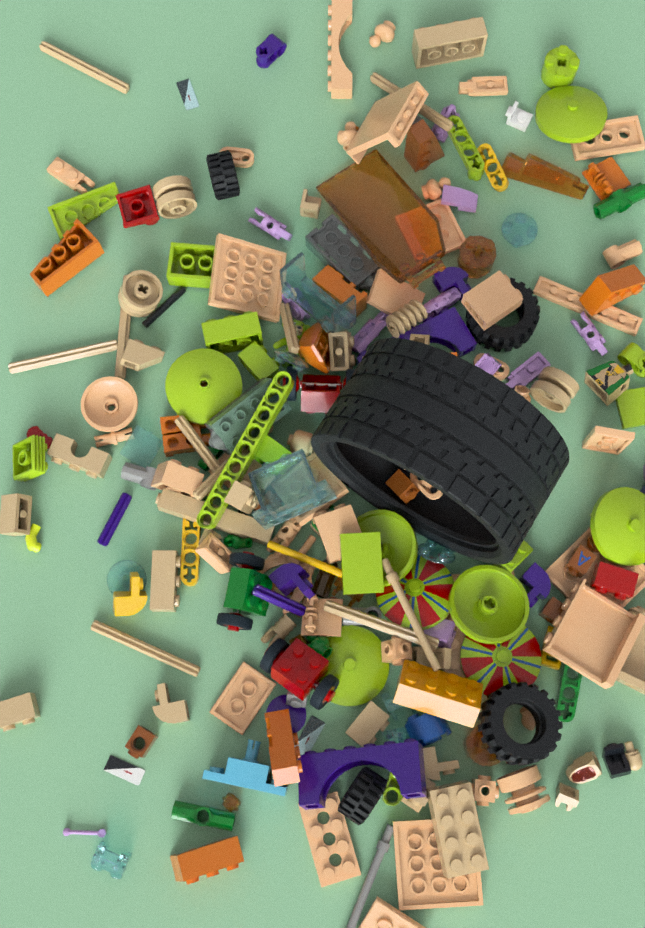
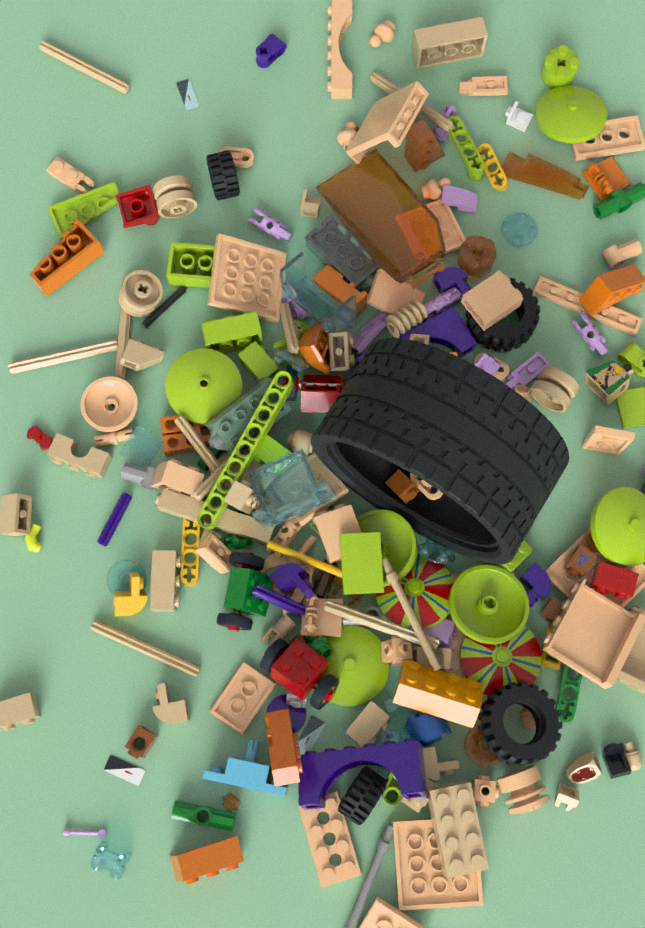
(29, 458): lime brick -> none

